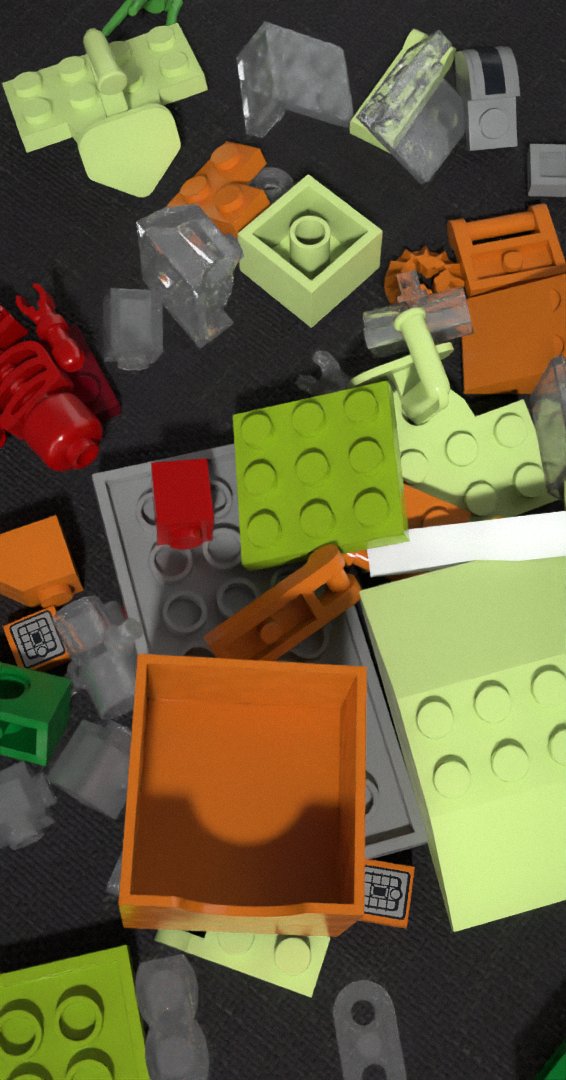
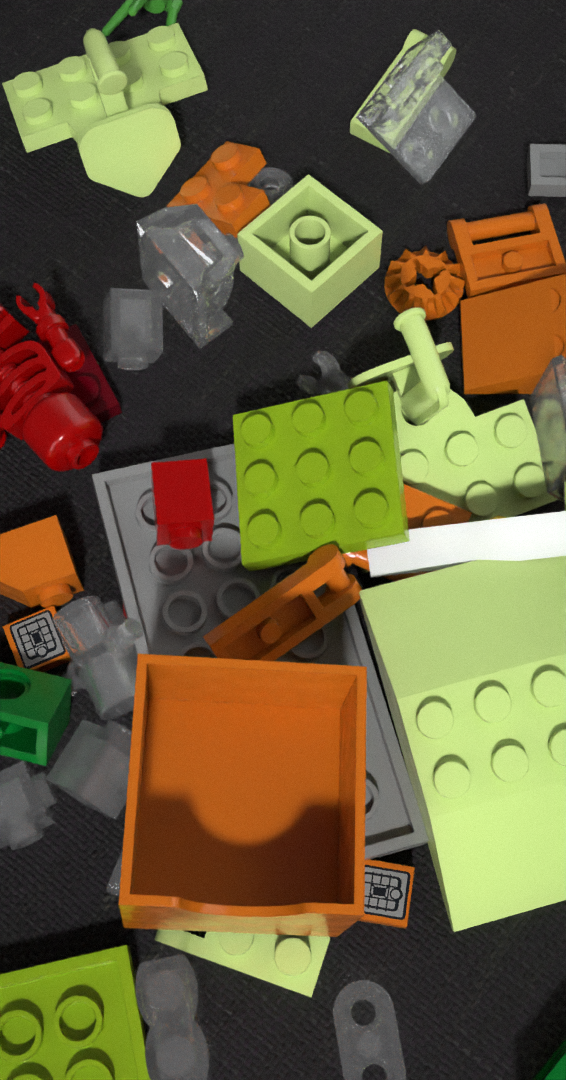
(295, 74): clear bracket -> none
(445, 316): clear pin -> none
(489, 86): light grey brick -> none

